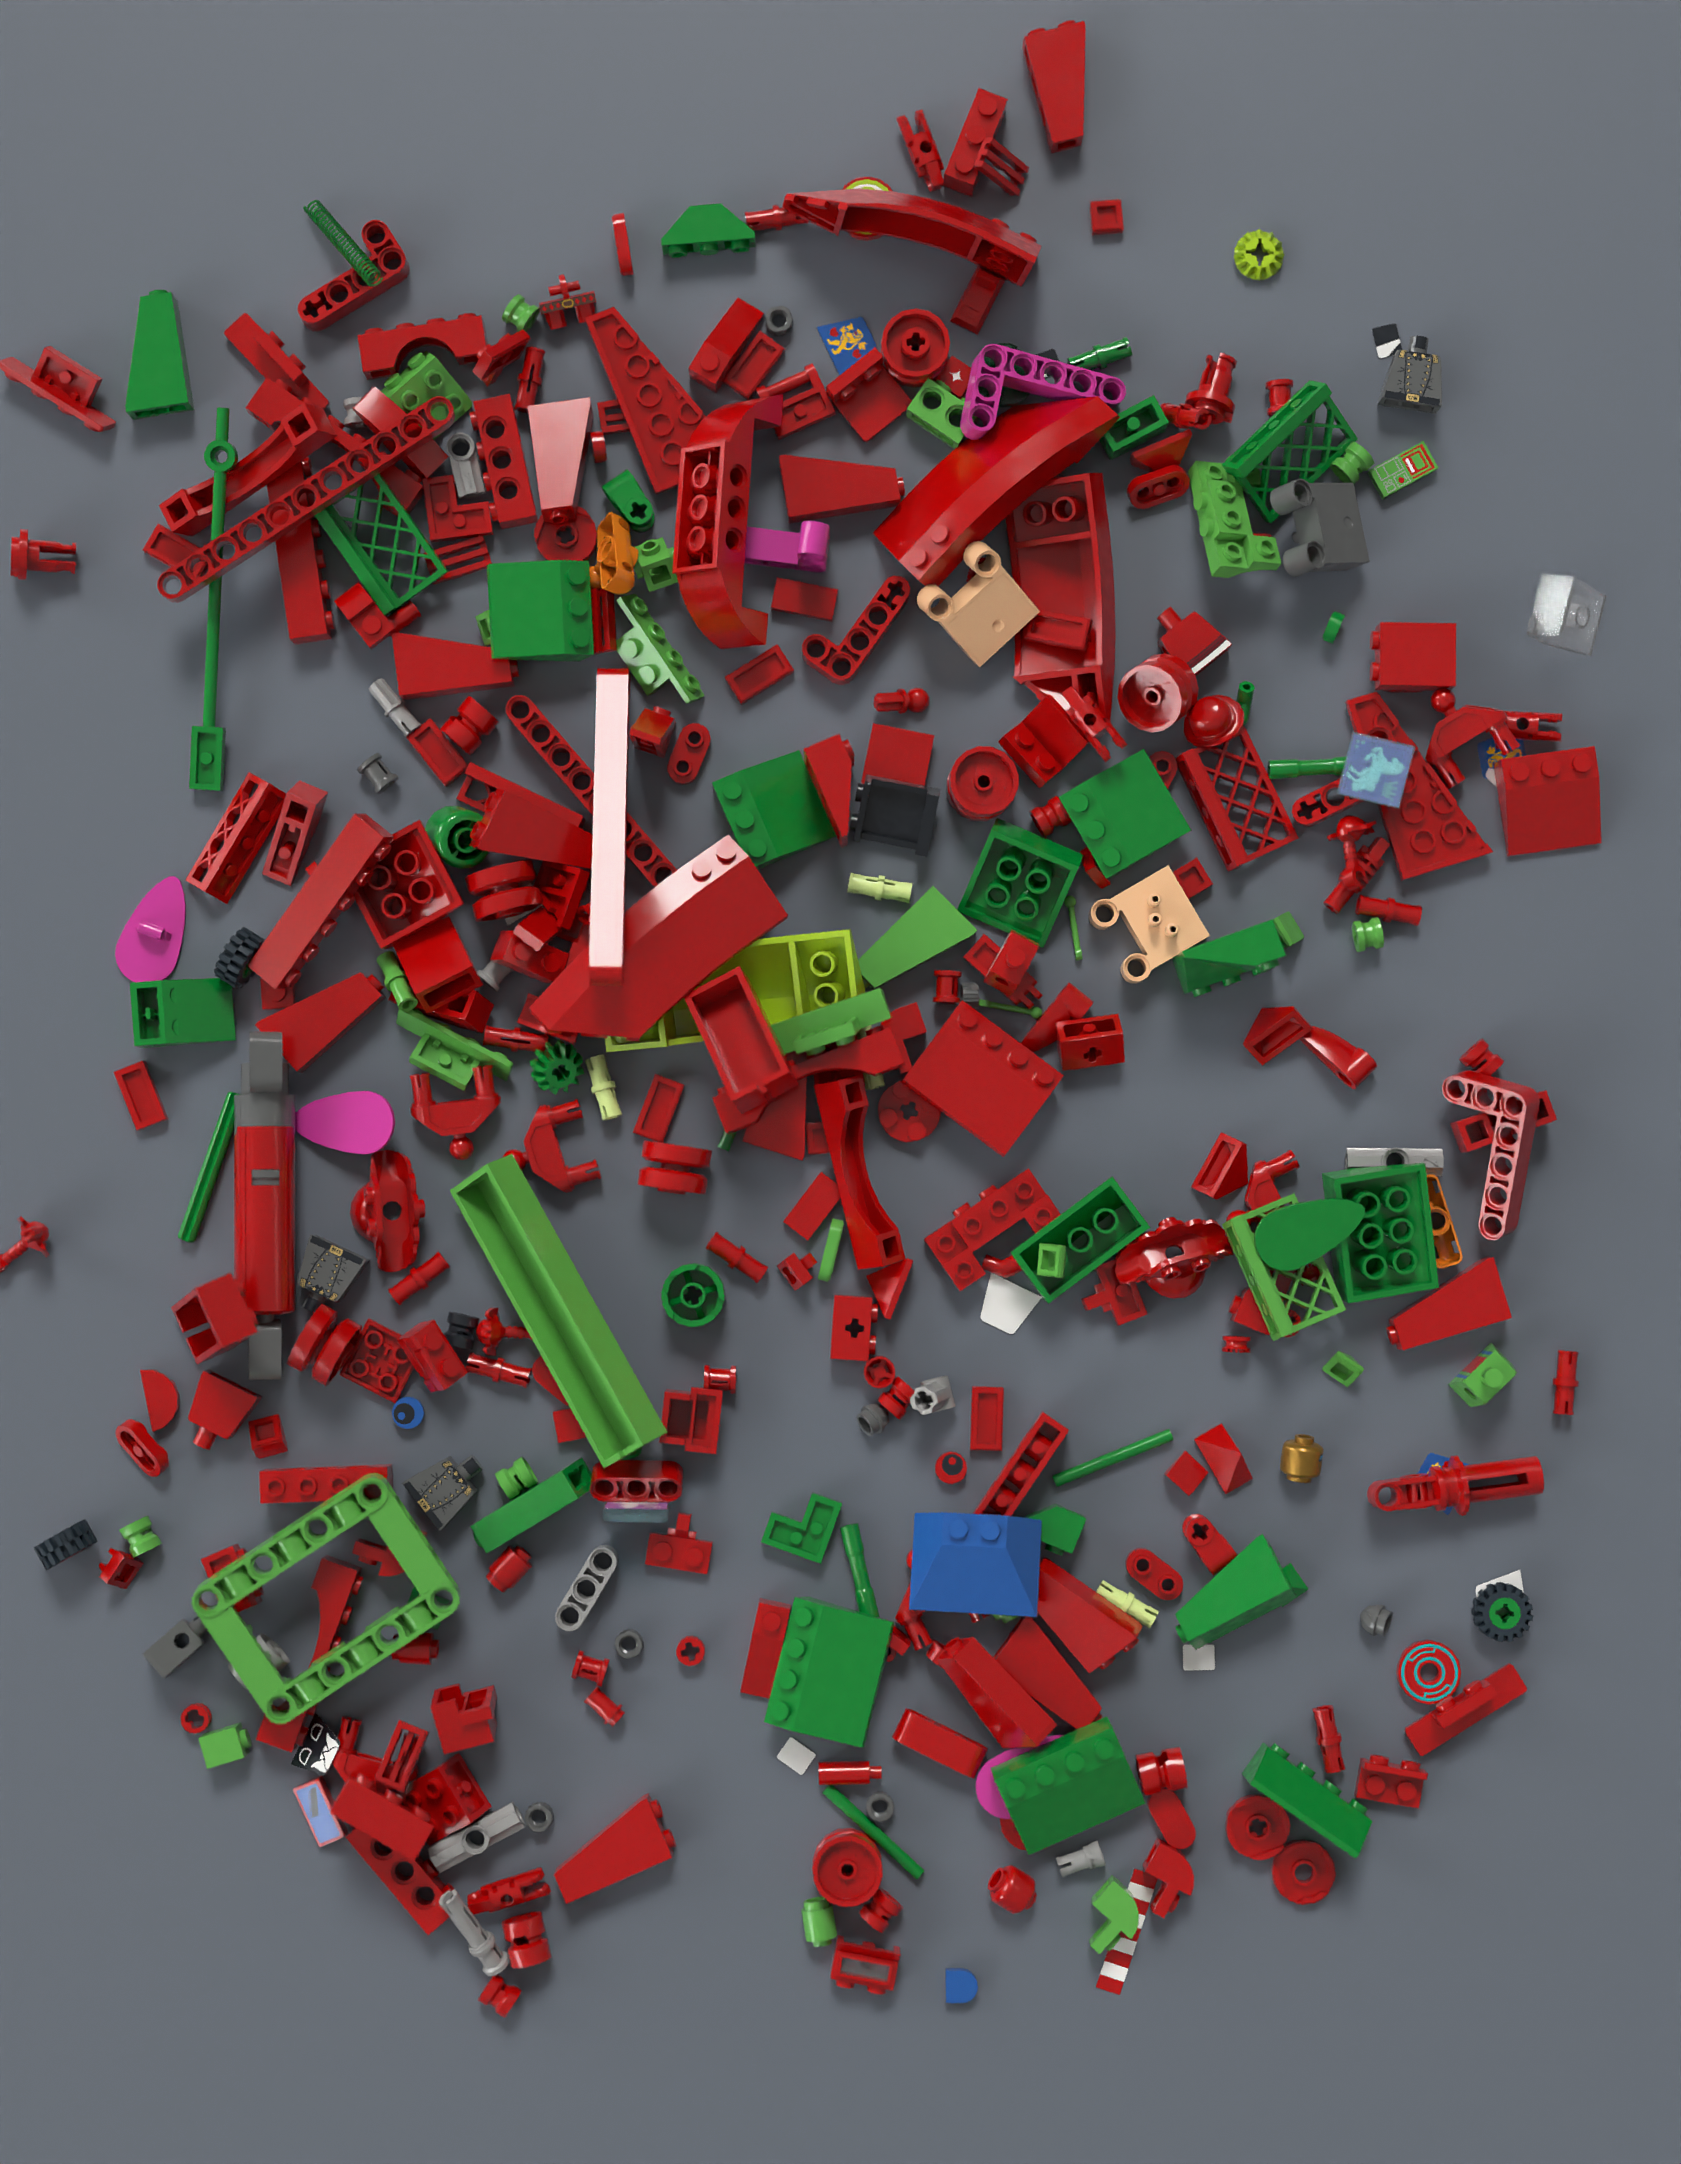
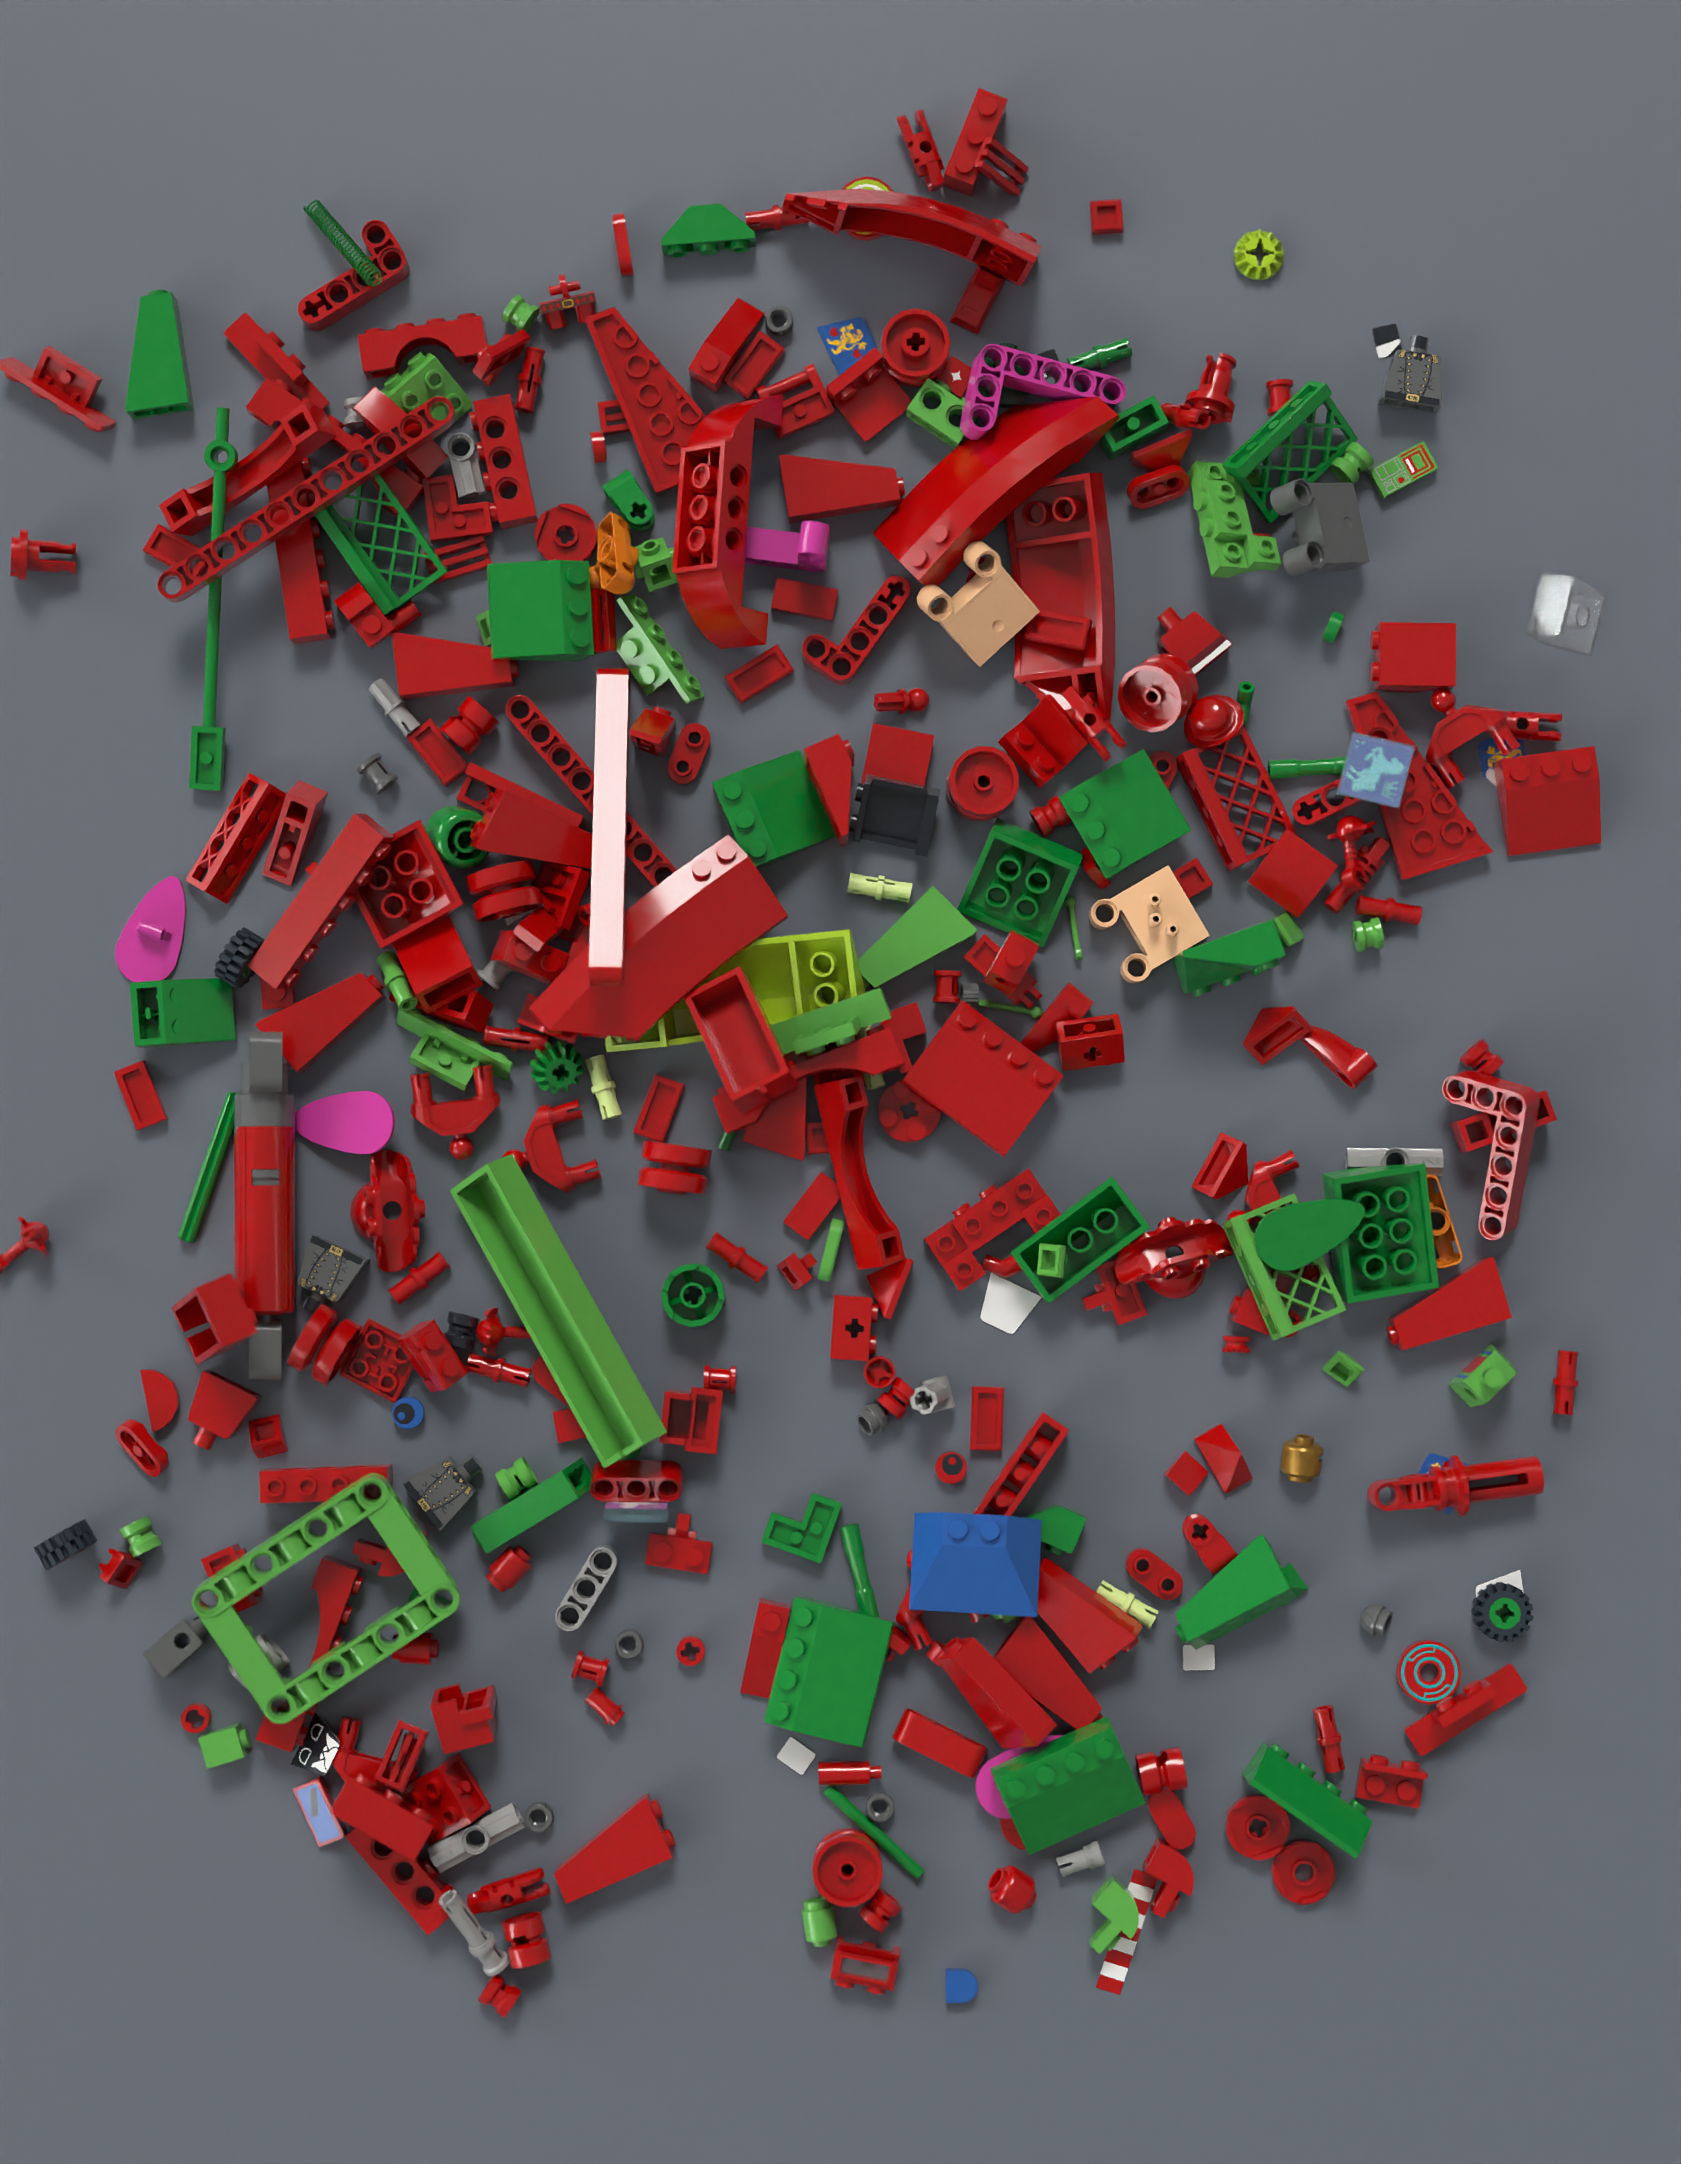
(560, 451): slope -> none
(1058, 79): red slope -> none
(1112, 1458): green bar -> none
(1292, 873): none -> red slope

